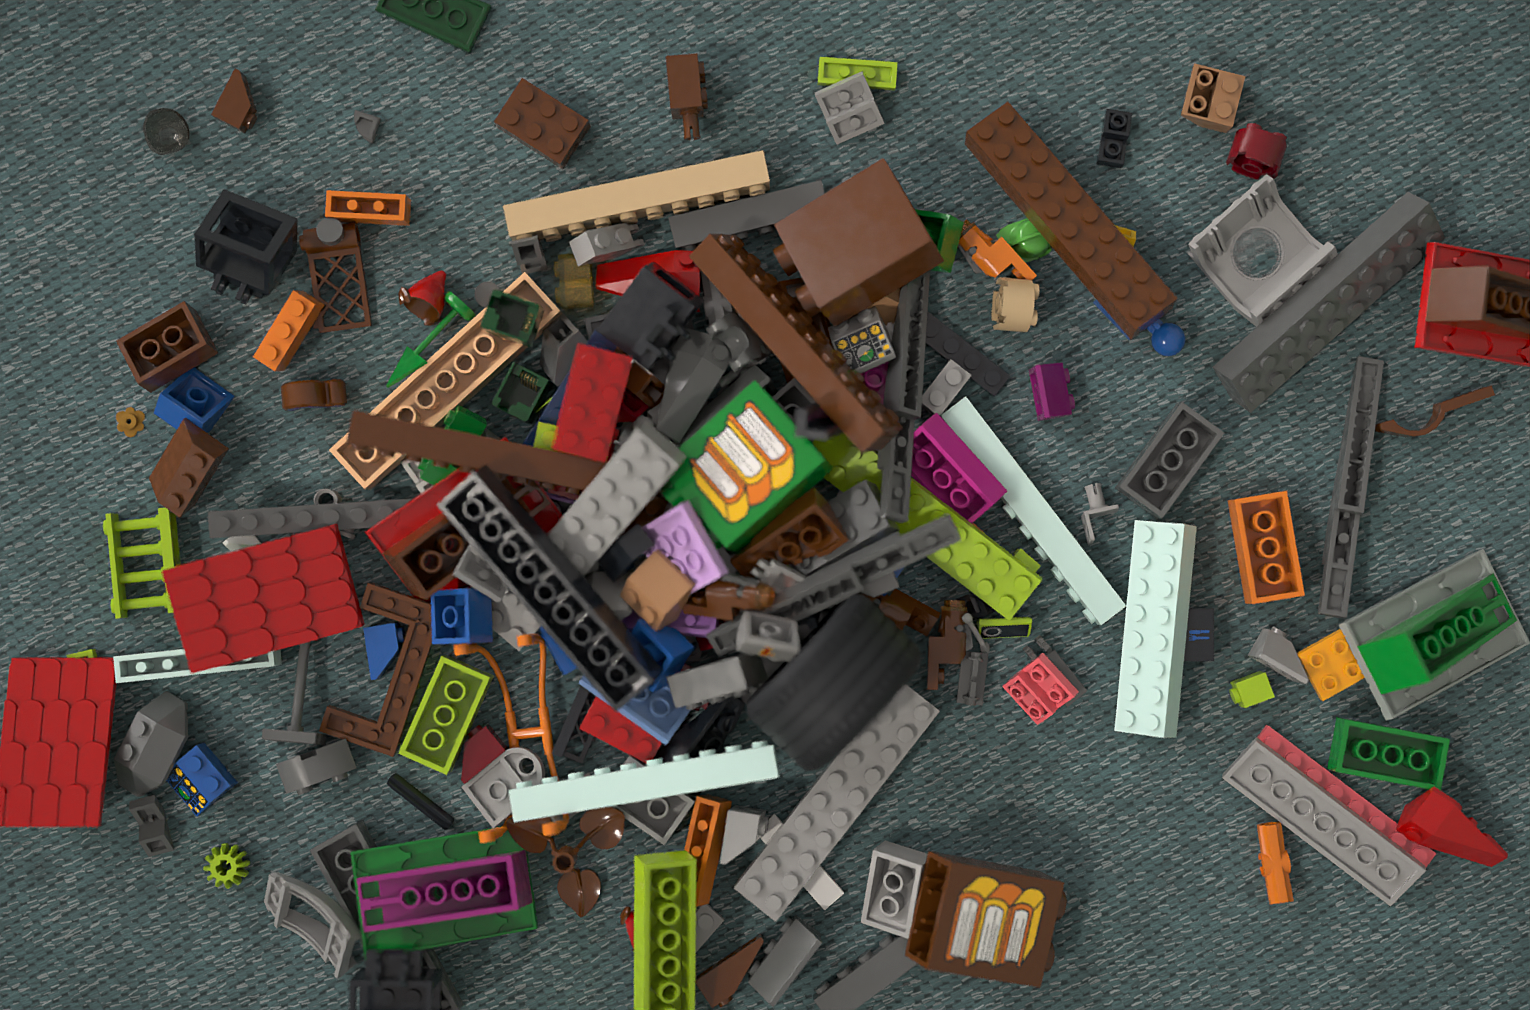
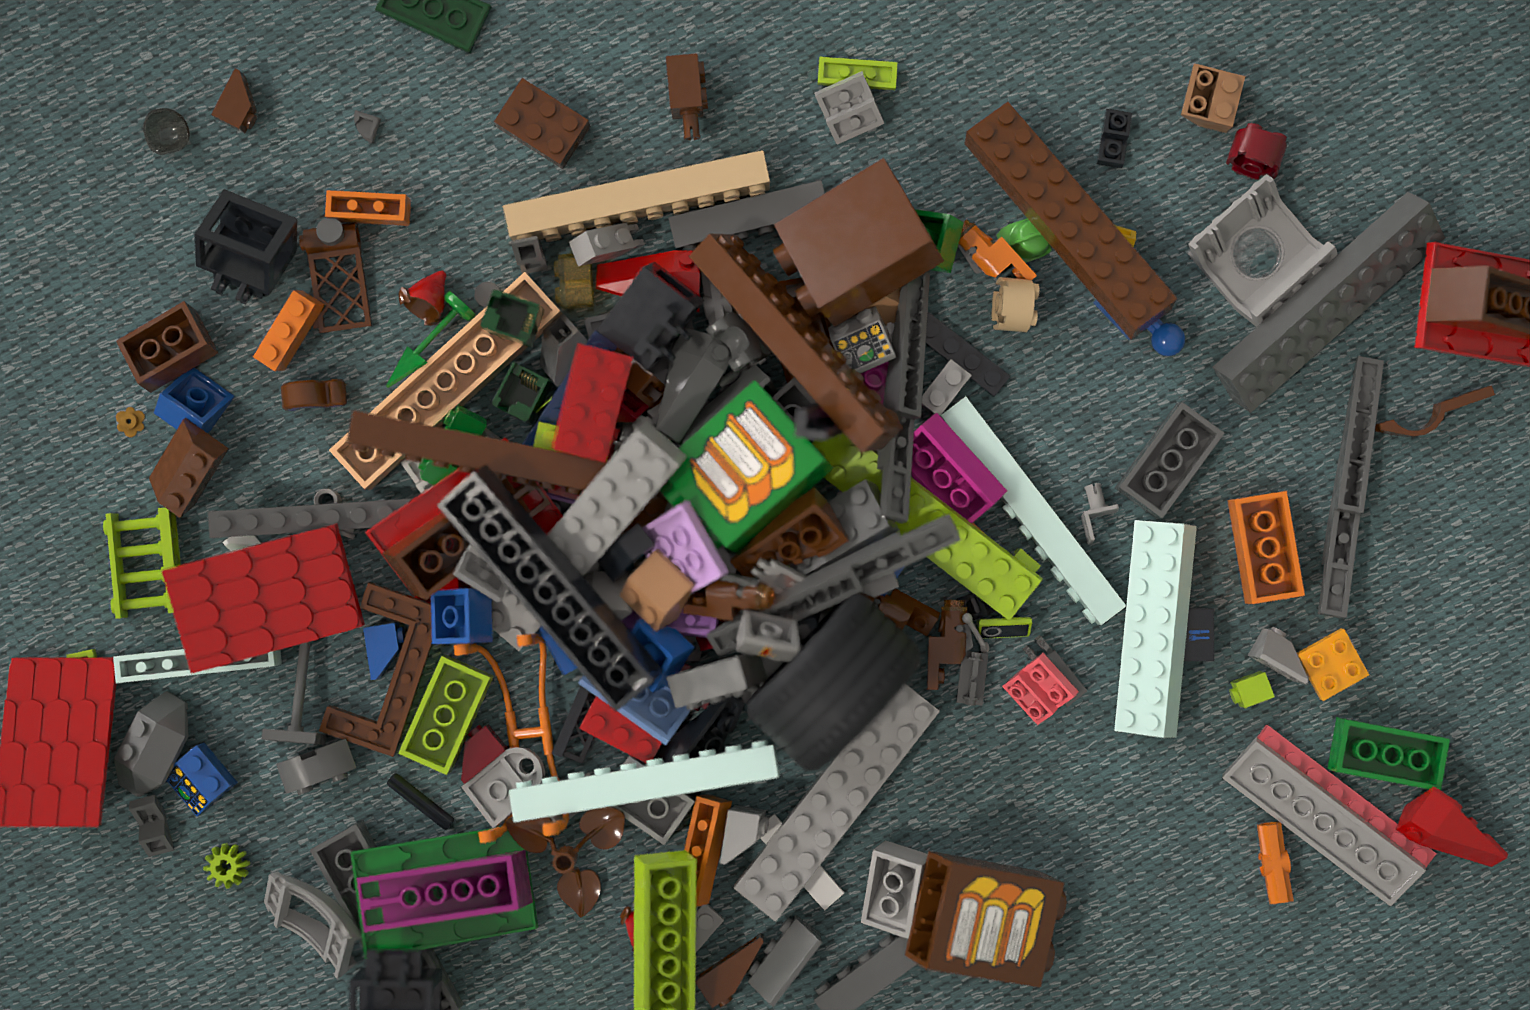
(1051, 391): magenta slope -> none
(1434, 634): piece -> none

